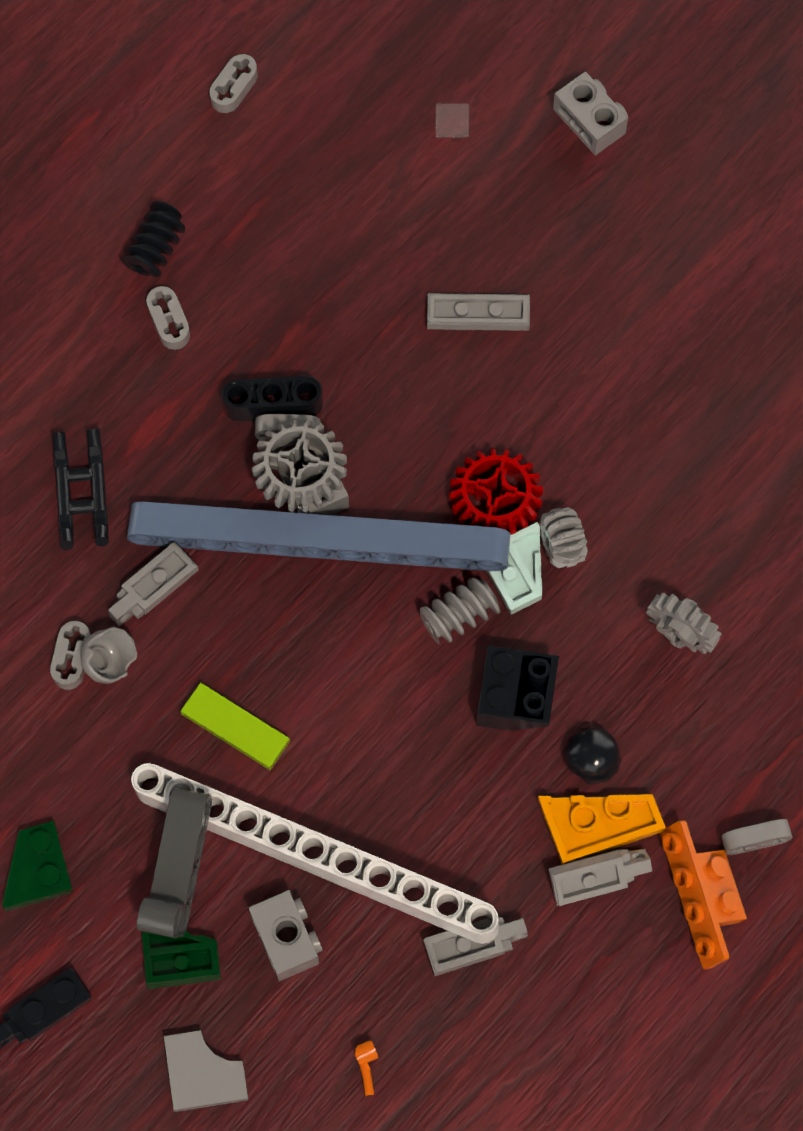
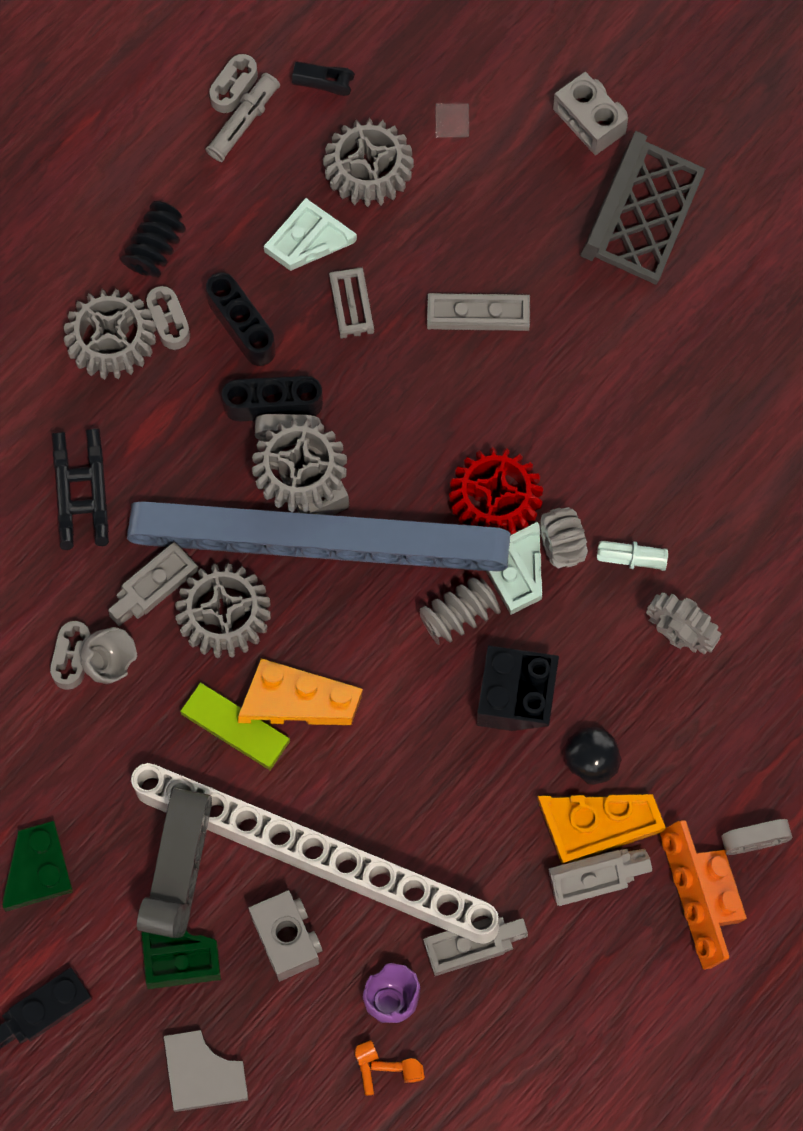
(123, 314): none -> light grey gear
(236, 305): none -> black beam
(236, 608): none -> light grey gear
(250, 107): none -> light grey pin
(293, 694): none -> light orange wing
(308, 236): none -> light aqua wing
(317, 77): none -> black bar
(355, 328): none -> light grey tile
(381, 149): none -> light grey gear
(392, 993): none -> medium lavender hair
(411, 1069): none -> orange hand
(615, 201): none -> dark grey fence
(632, 555): none -> light aqua axle

